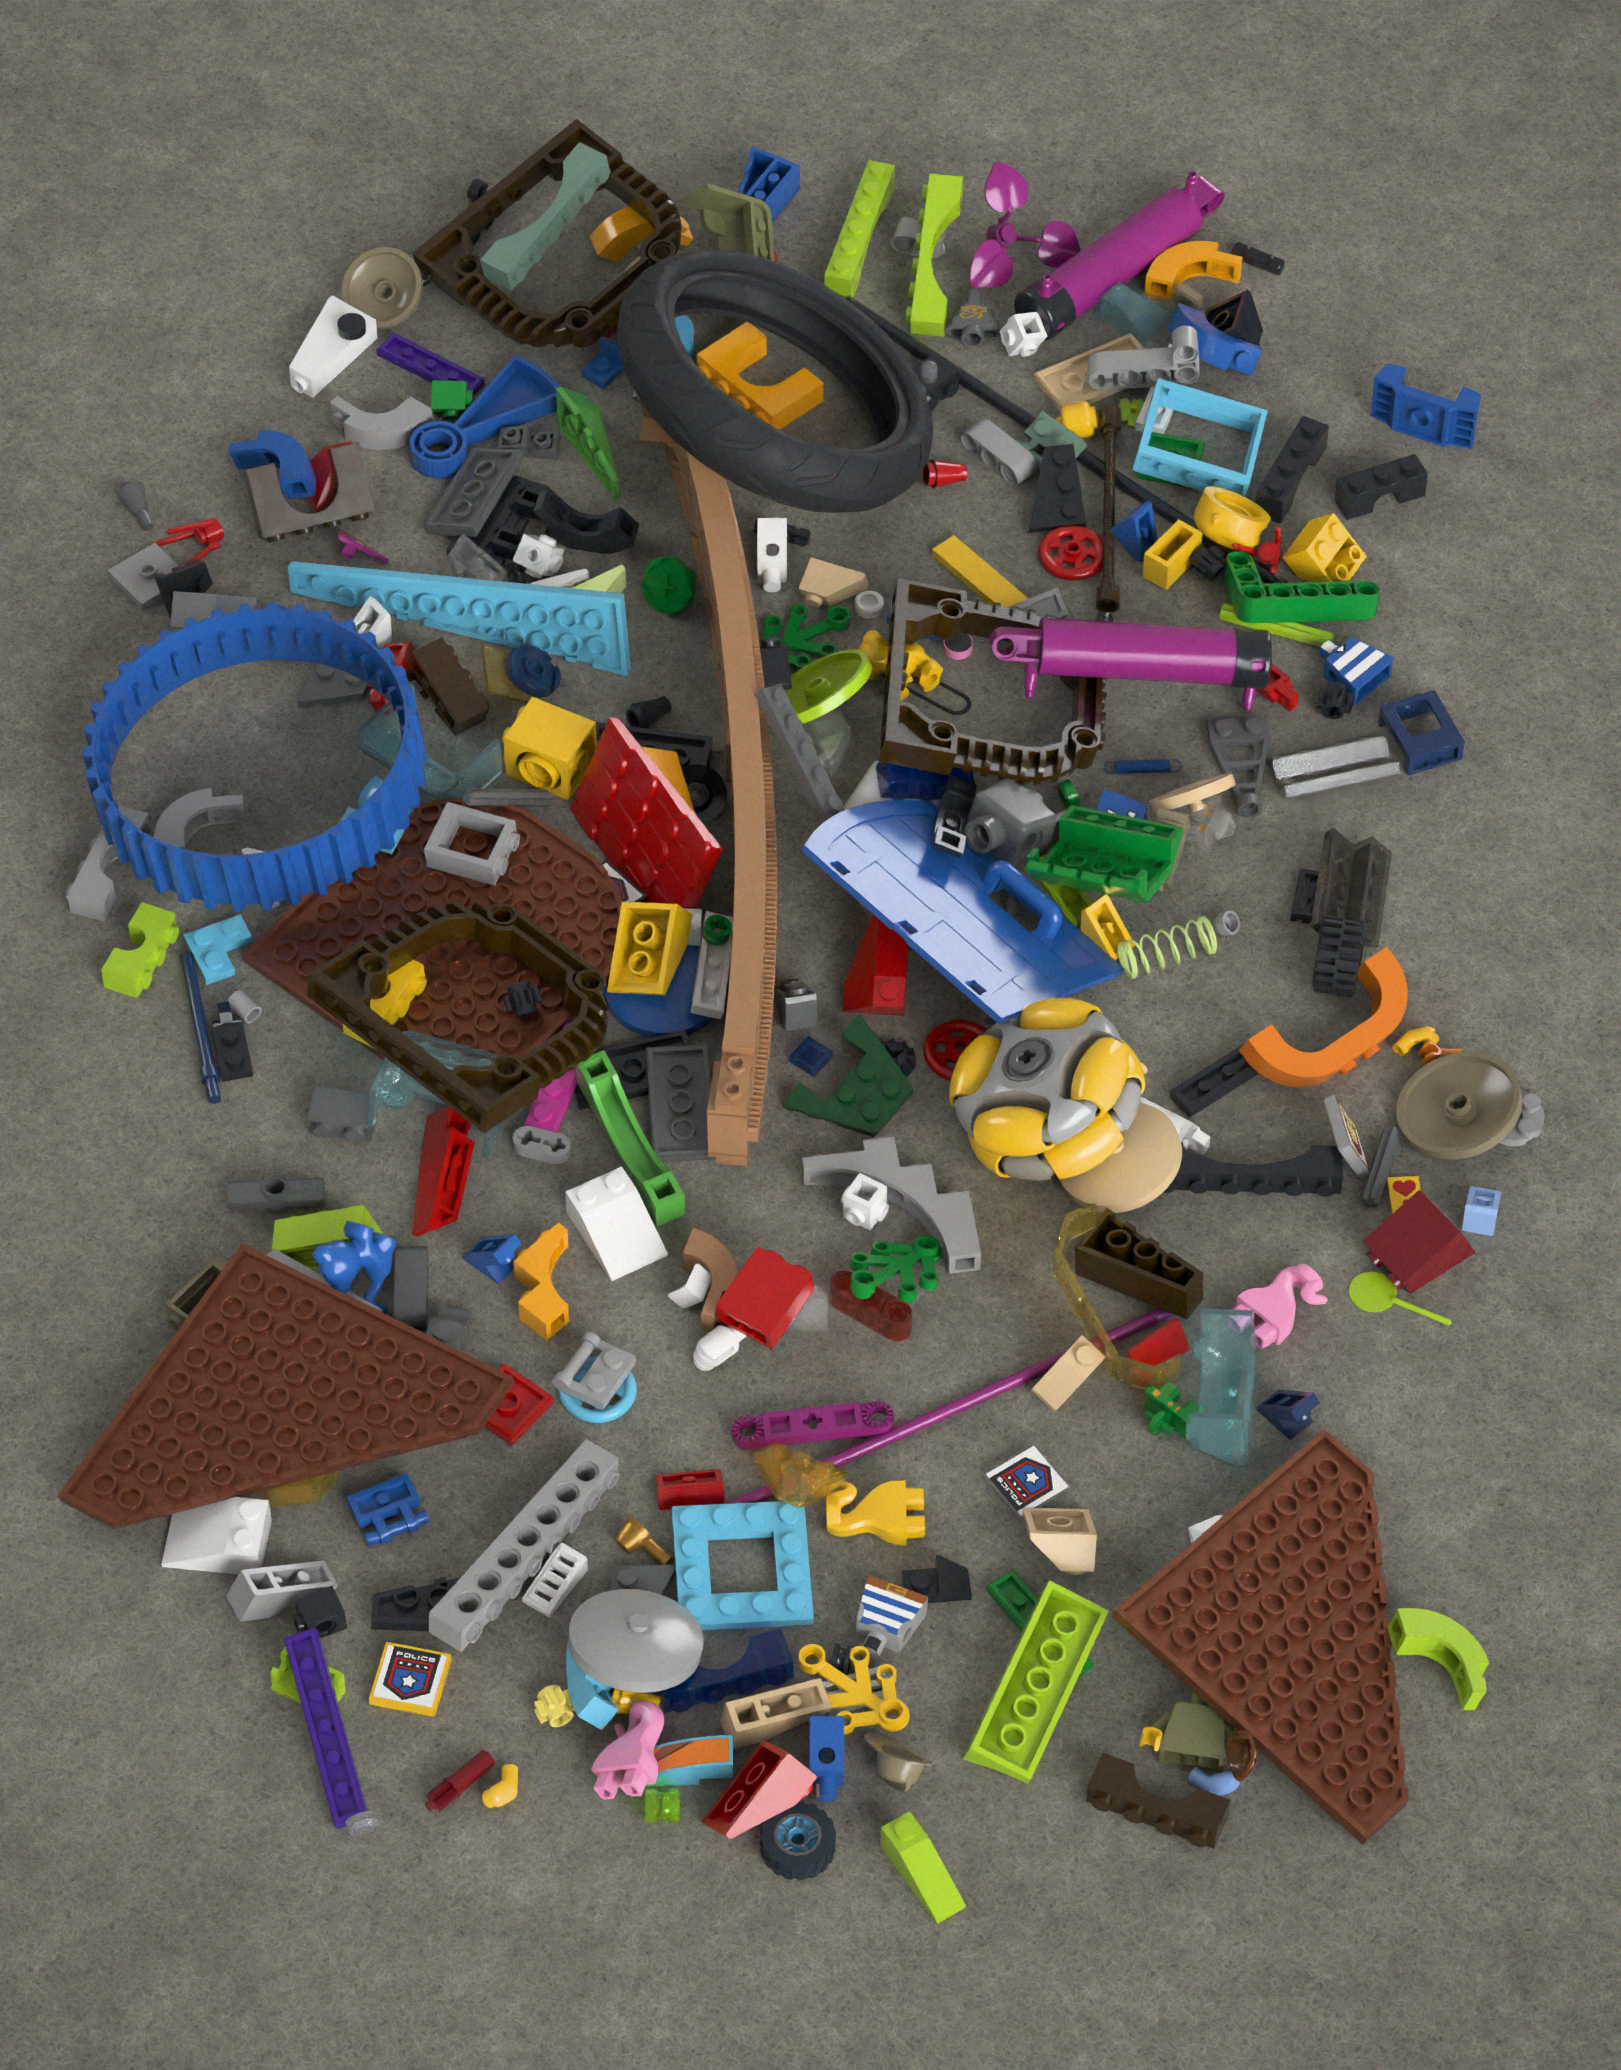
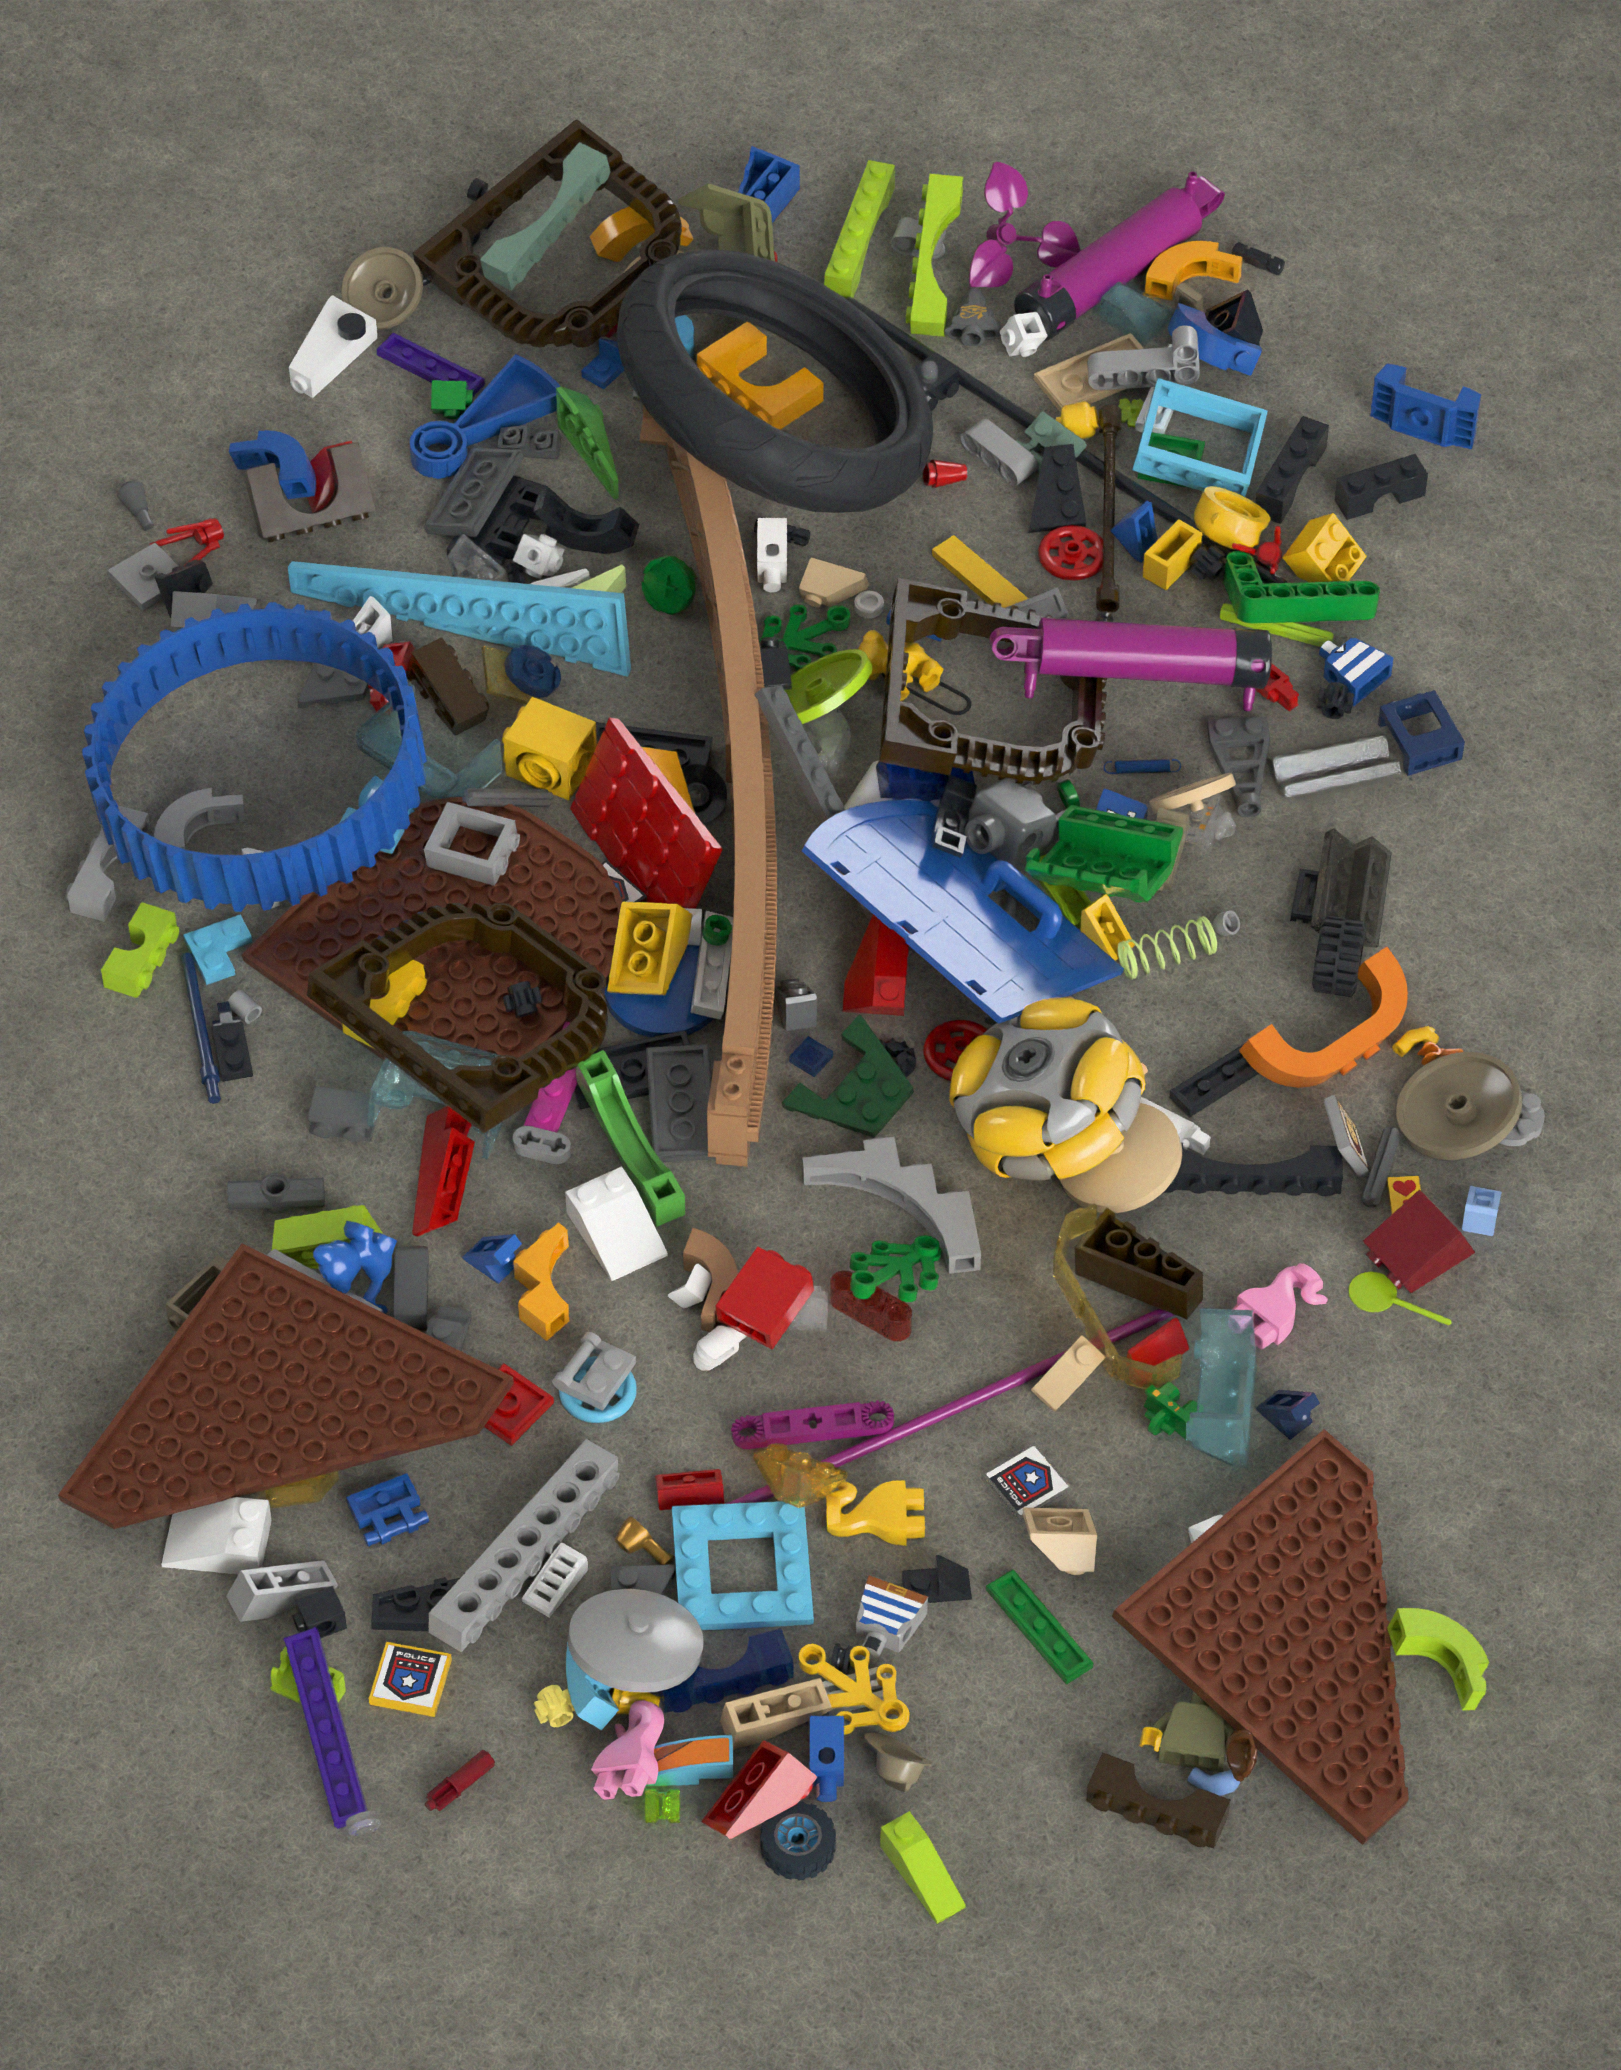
(353, 544): magenta piece -> none
(380, 430): light grey arch -> none
(503, 1791): yellow arm -> none
(647, 712): black cone -> none
(865, 1202): white brick -> none
(958, 648): tile -> none
(1036, 1683): lime arch -> none

